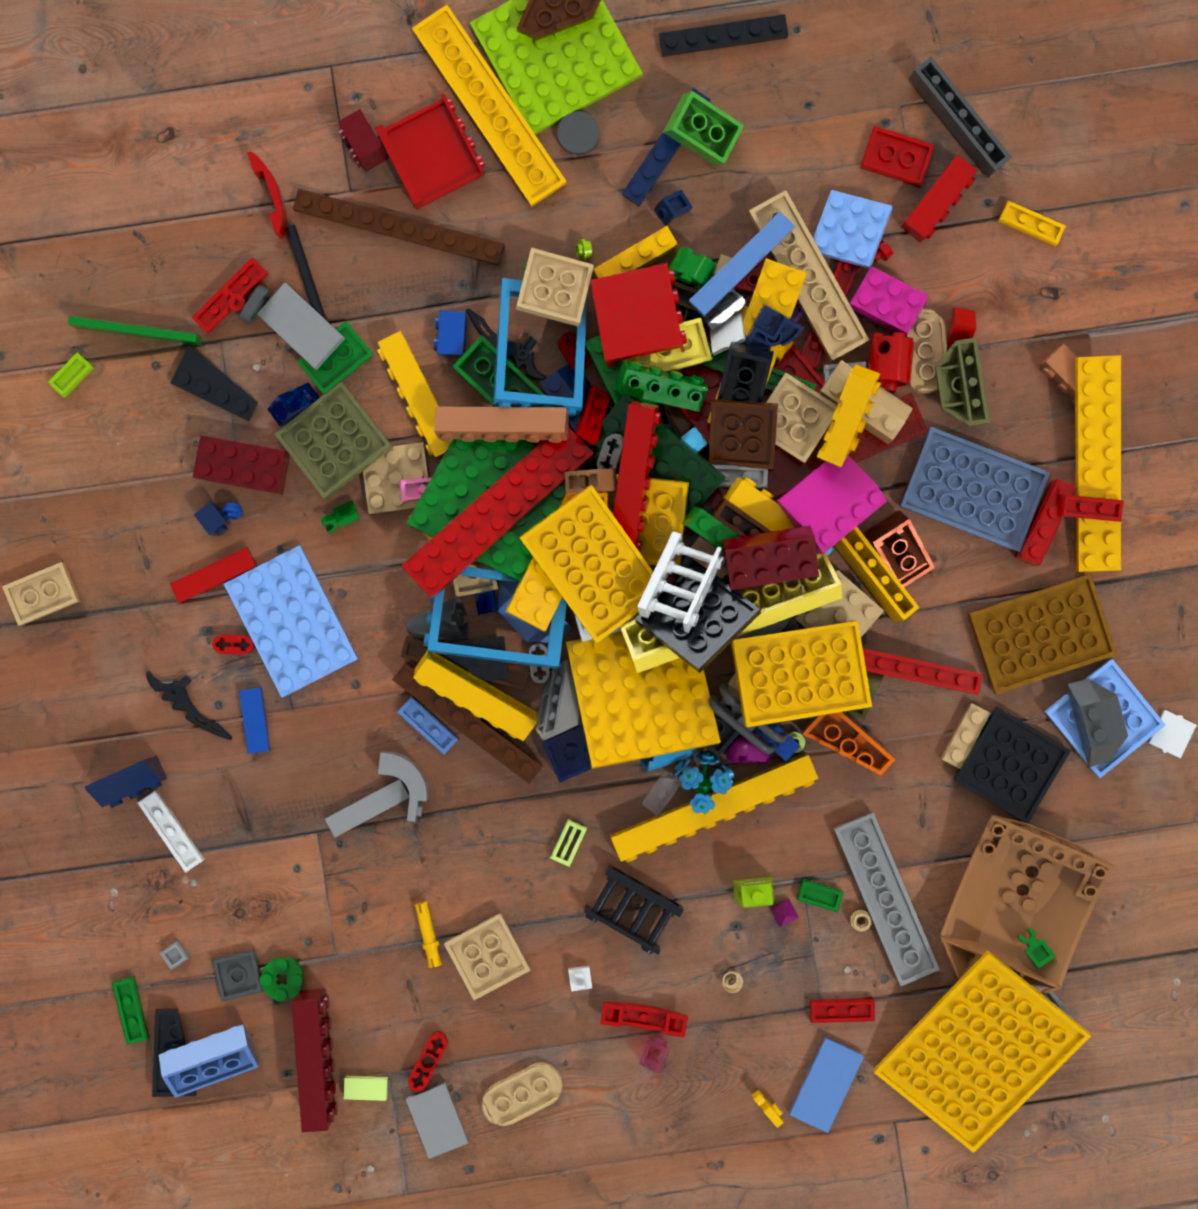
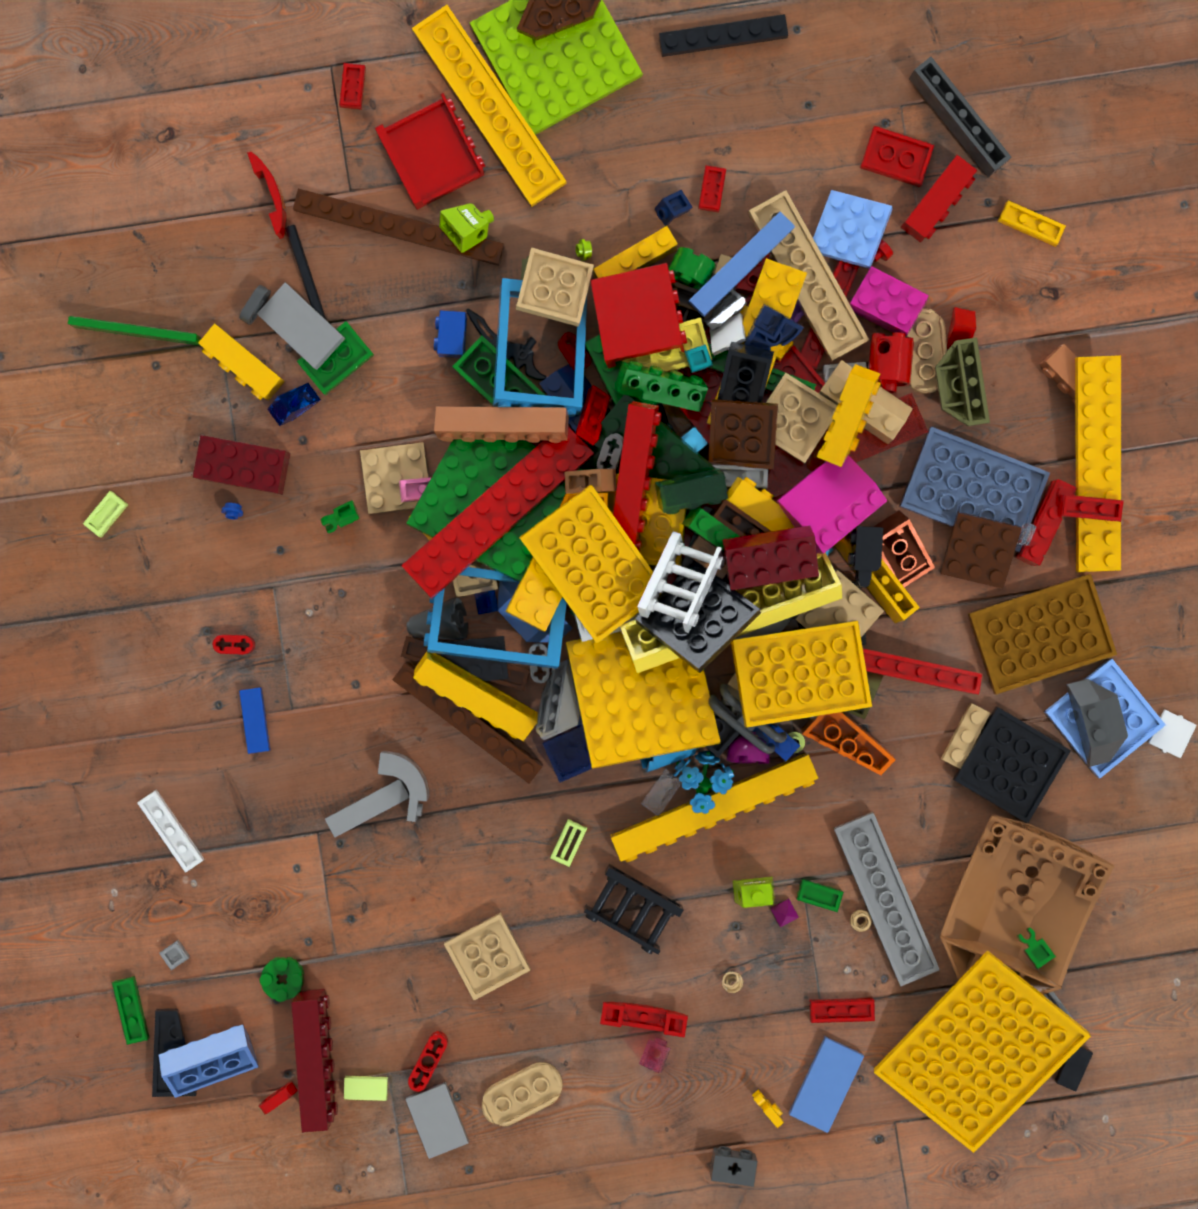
(41, 593): tan plate -> none
(71, 375): lime tile -> none
(105, 514): none -> yellowish green tile
(127, 782): dark blue slope -> none
(176, 691): black piece -> none
(205, 381): black wing -> none
(212, 519): dark blue brick -> none
(213, 575): red tile -> none
(230, 296): red hinge -> none
(237, 974): dark grey tile -> none
(241, 362): none -> yellow brick
(278, 1097): none -> red beam
(291, 621): light blue plate -> none
(333, 440): olive plate -> none
(352, 86): none -> red plate
(359, 135): dark red brick -> none
(413, 388): yellow brick -> none
(427, 725): medium blue tile -> none
(430, 943): yellow pin -> none
(465, 225): none -> lime torso
(578, 133): dark grey tile -> none
(580, 978): white tile -> none
(653, 166): dark blue plate -> none
(691, 491): none -> clear green brick
(698, 358): none -> teal tile
(703, 128): bright green brick -> none
(712, 188): none -> red plate
(741, 1174): none -> dark grey brick
(866, 553): none -> black hinge
(980, 550): none -> reddish brown plate
(1026, 534): none -> clear tile
(1073, 1069): none -> black tile

